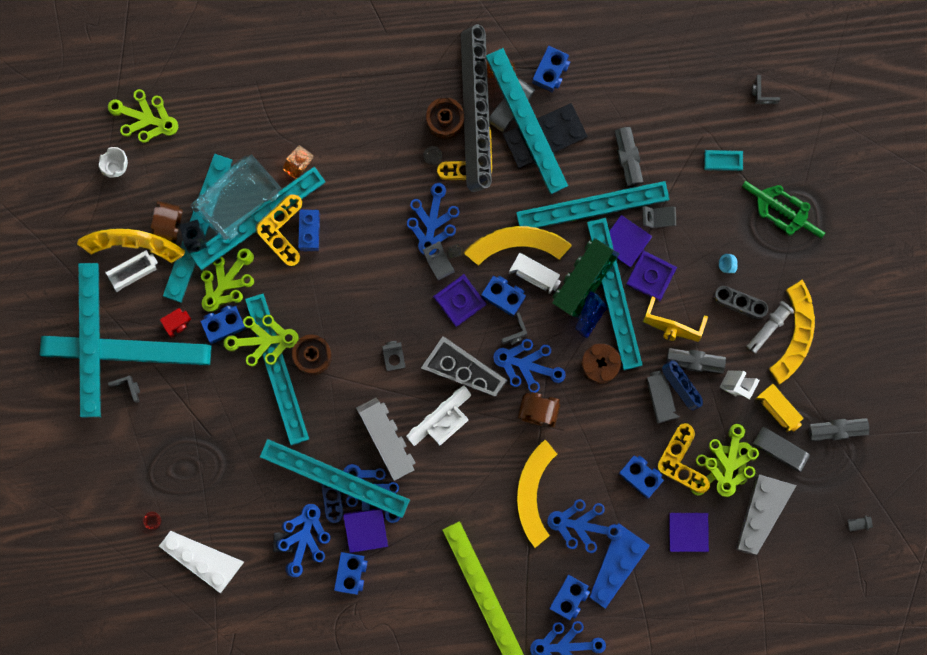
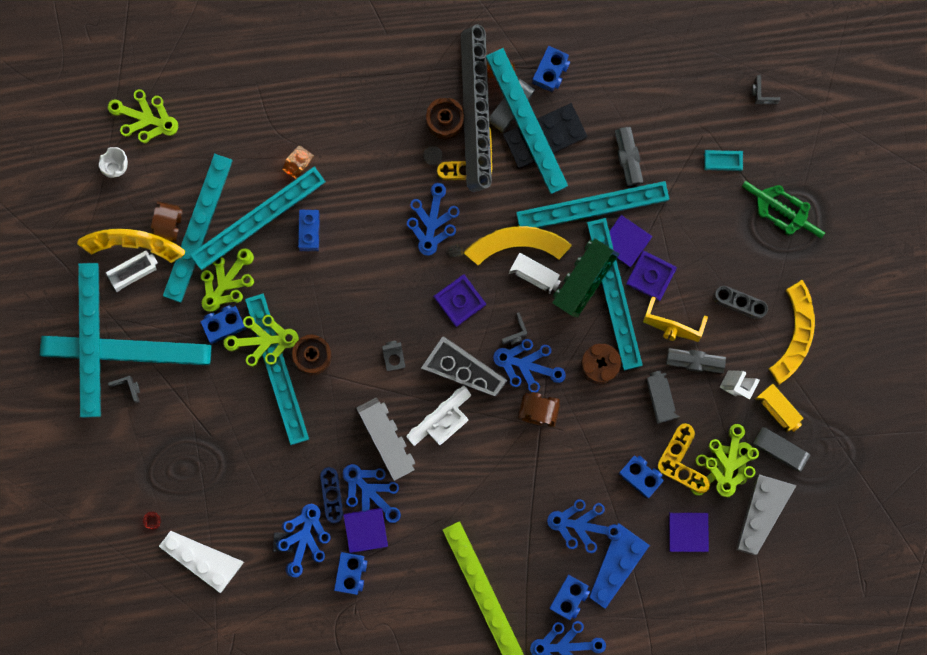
(175, 321): red brick -> none
(191, 230): black brick -> none
(236, 196): clear light blue windscreen -> none
(275, 225): yellow beam -> none
(335, 478): teal plate -> none
(438, 262): dark grey bracket -> none
(500, 300): blue brick -> none
(528, 493): yellow tile -> none
(591, 314): clear blue wing -> none
(659, 217): dark grey bracket -> none
(682, 385): dark blue beam -> none
(728, 263): medium azure tile -> none
(775, 319): light grey pin -> none
(839, 429): dark grey piece -> none
(860, 523): dark grey pin -> none

